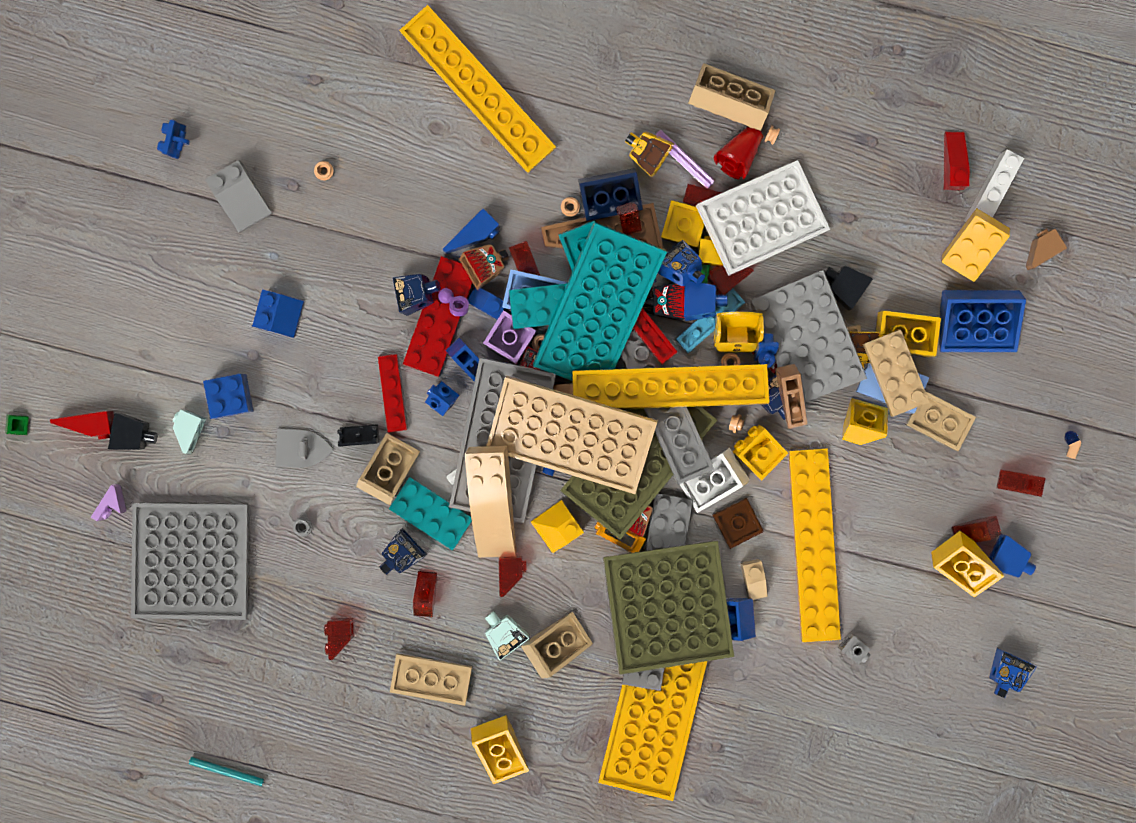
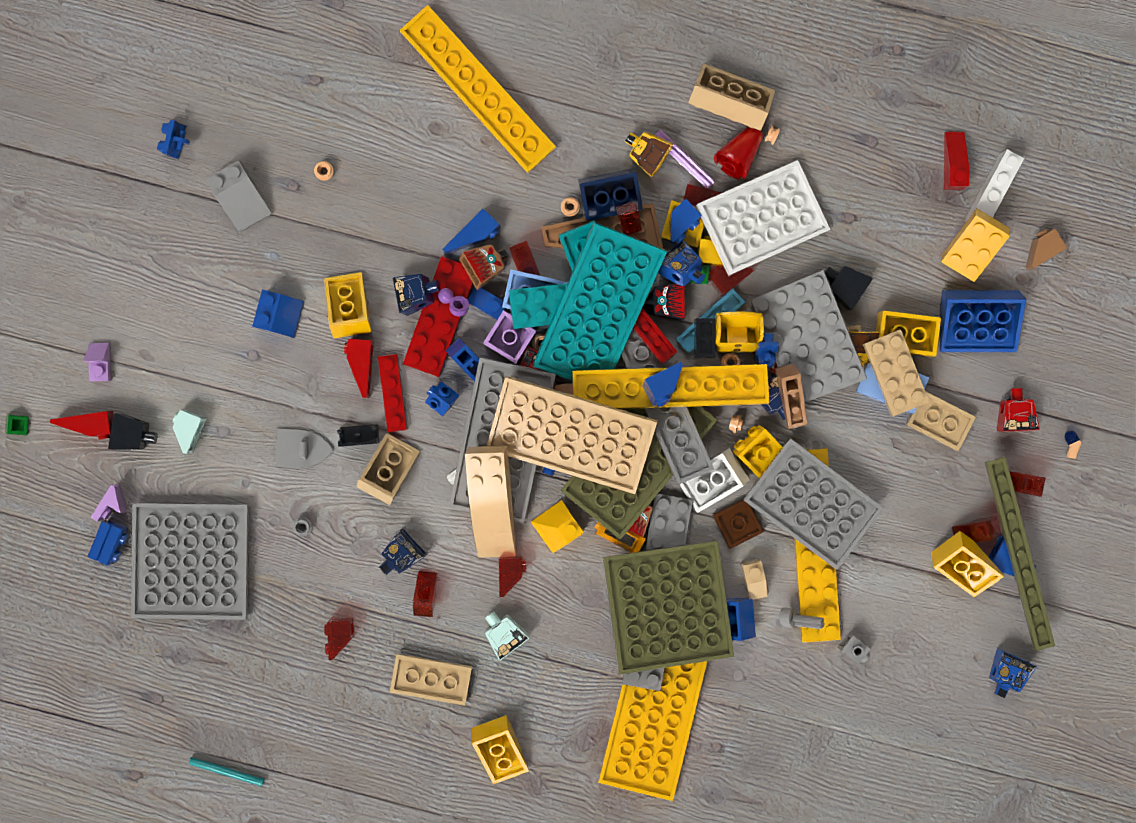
(99, 361): none -> lavender slope
(108, 542): none -> blue brick
(228, 396): blue brick -> none
(347, 305): none -> yellow slope
(360, 360): none -> red slope
(430, 513): teal plate -> none
(556, 645): tan slope -> none
(662, 385): none -> blue slope
(682, 219): none -> blue slope
(702, 300): blue torso -> none
(704, 338): none -> black hinge
(790, 619): none -> light grey piece
(813, 503): none -> light grey plate
(865, 422): yellow slope -> none
(1017, 413): none -> red torso
(1019, 553): none -> olive plate

